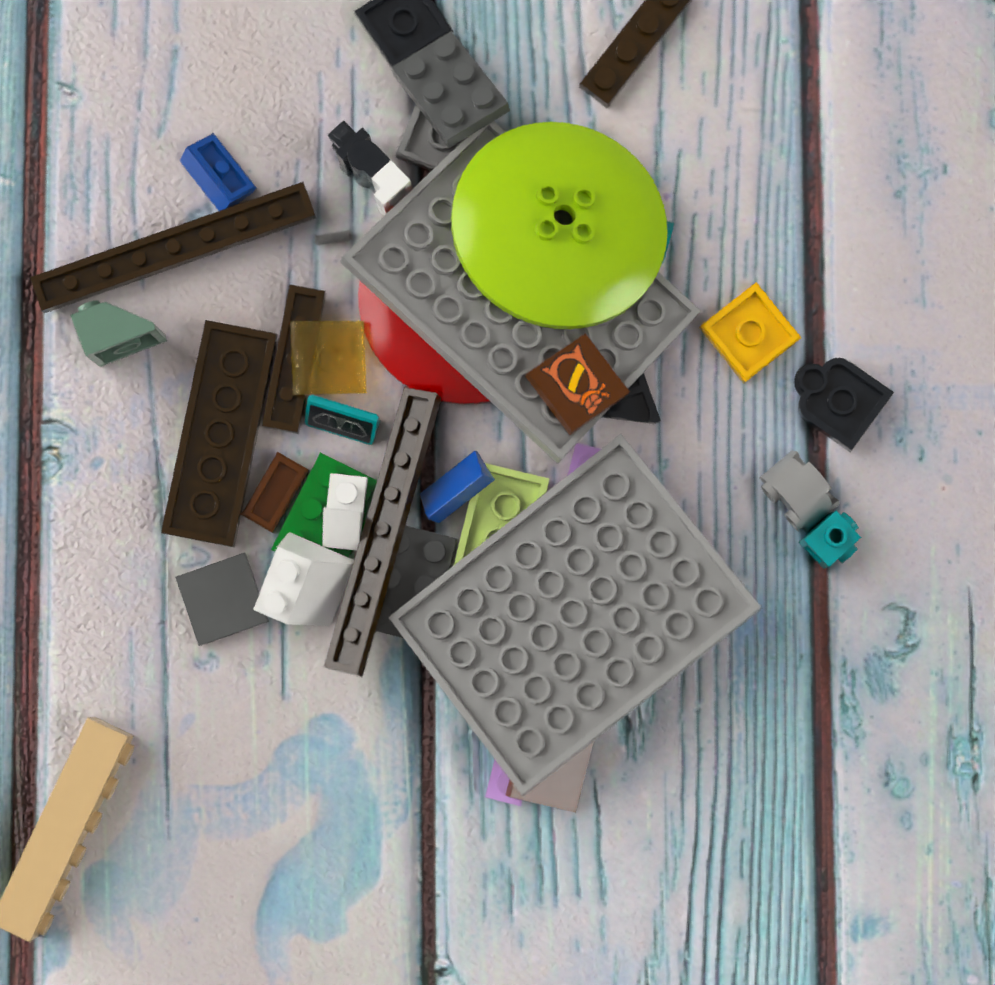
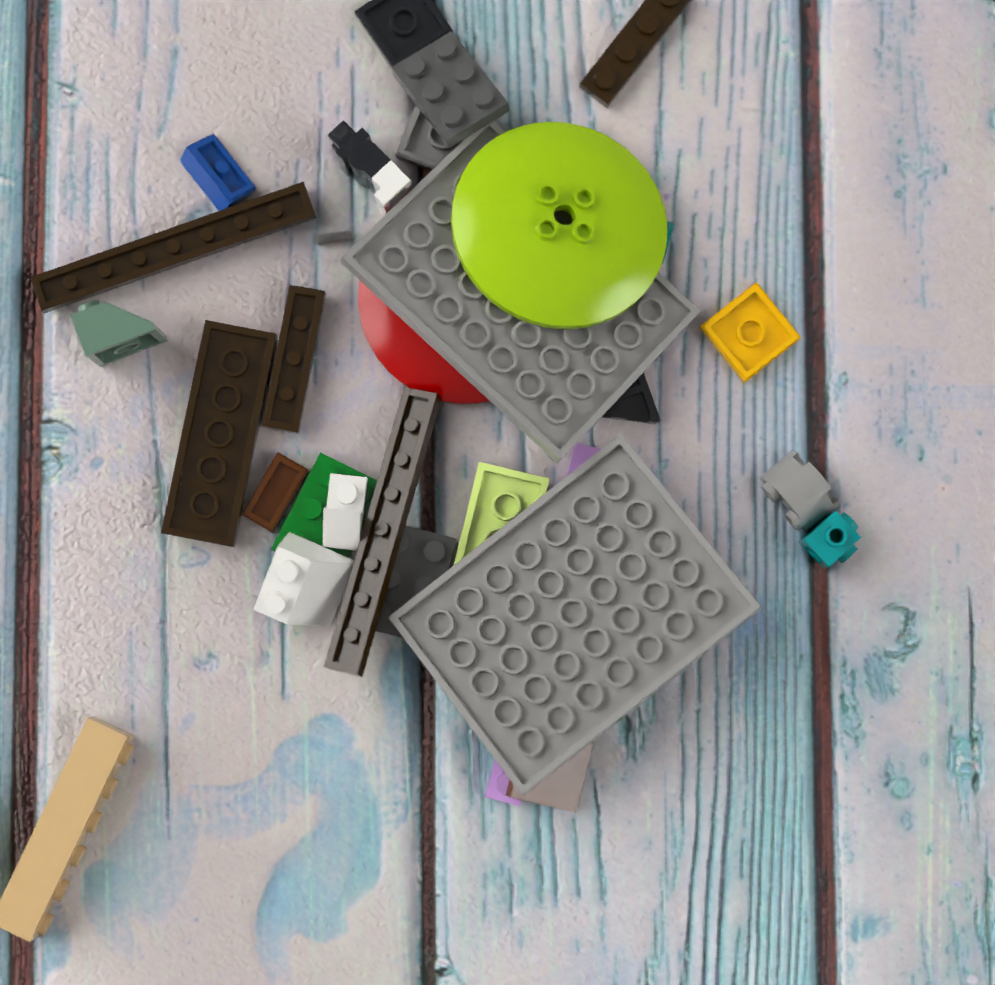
(221, 599): dark grey tile -> none
(328, 357): clear yellow tile -> none
(341, 419): slope -> none
(456, 487): blue slope -> none
(577, 384): reddish brown tile -> none
(839, 399): black plate -> none

